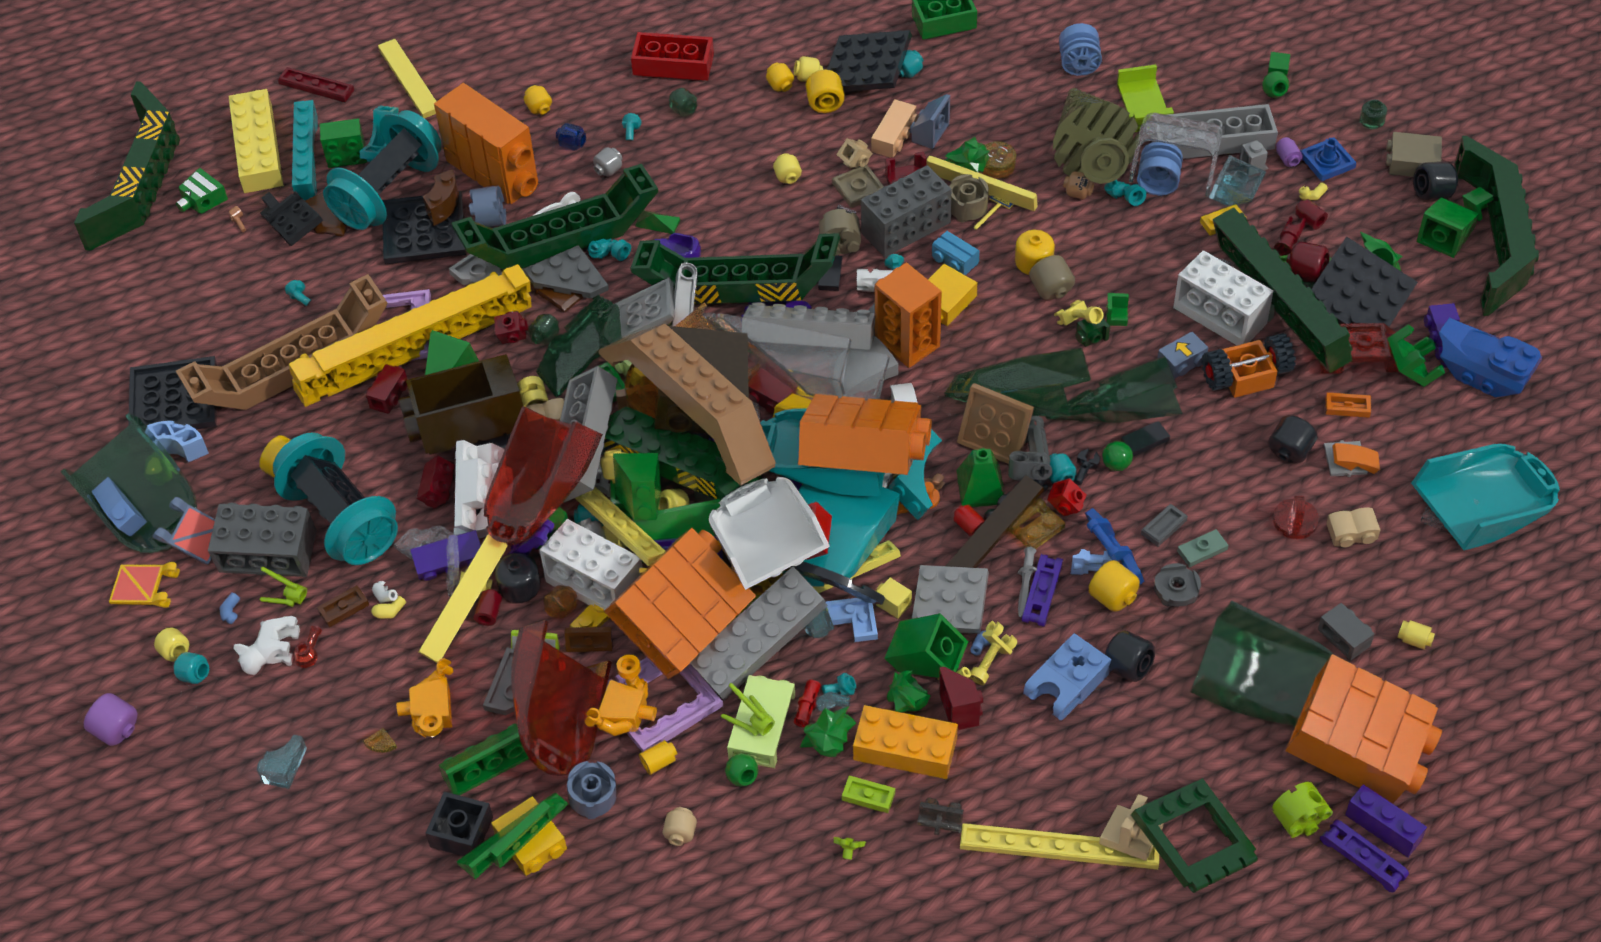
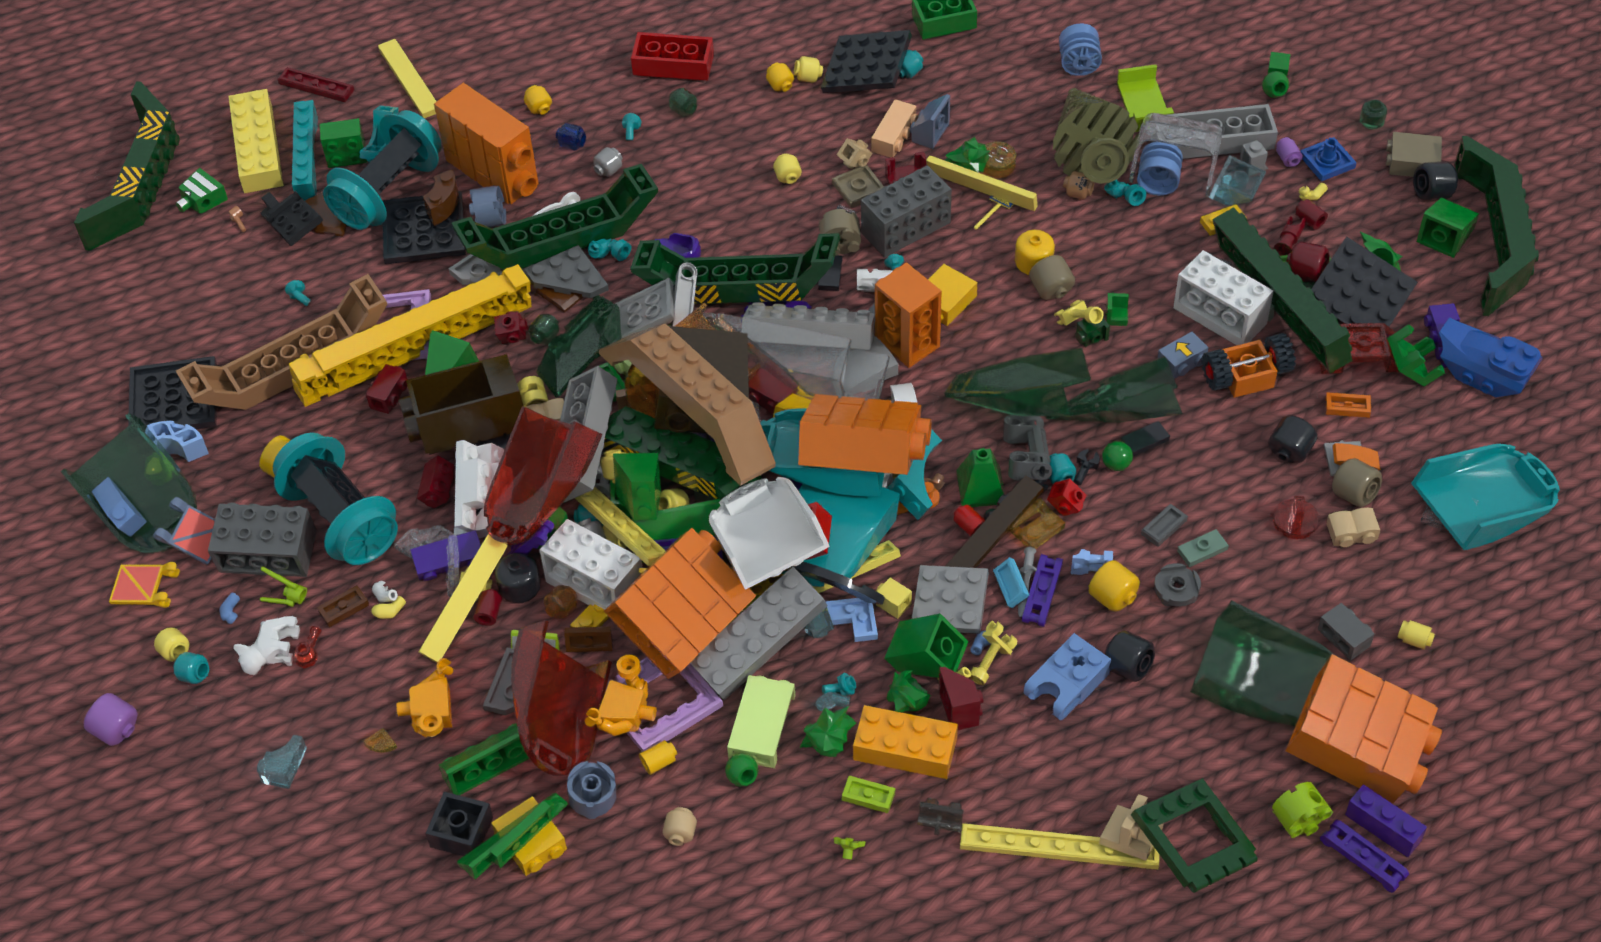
(658, 222): green slope -> none
(760, 720): lime plant -> none
(807, 703): red pin -> none
(824, 91): yellow head -> none
(955, 253): dark azure brick -> none
(968, 197): dark tan brick -> none
(994, 422): medium nougat plate -> none
(1011, 582): none -> medium azure tile
(1104, 532): blue bar -> none
(1357, 482): none -> dark tan head
(1477, 200): green panel -> none

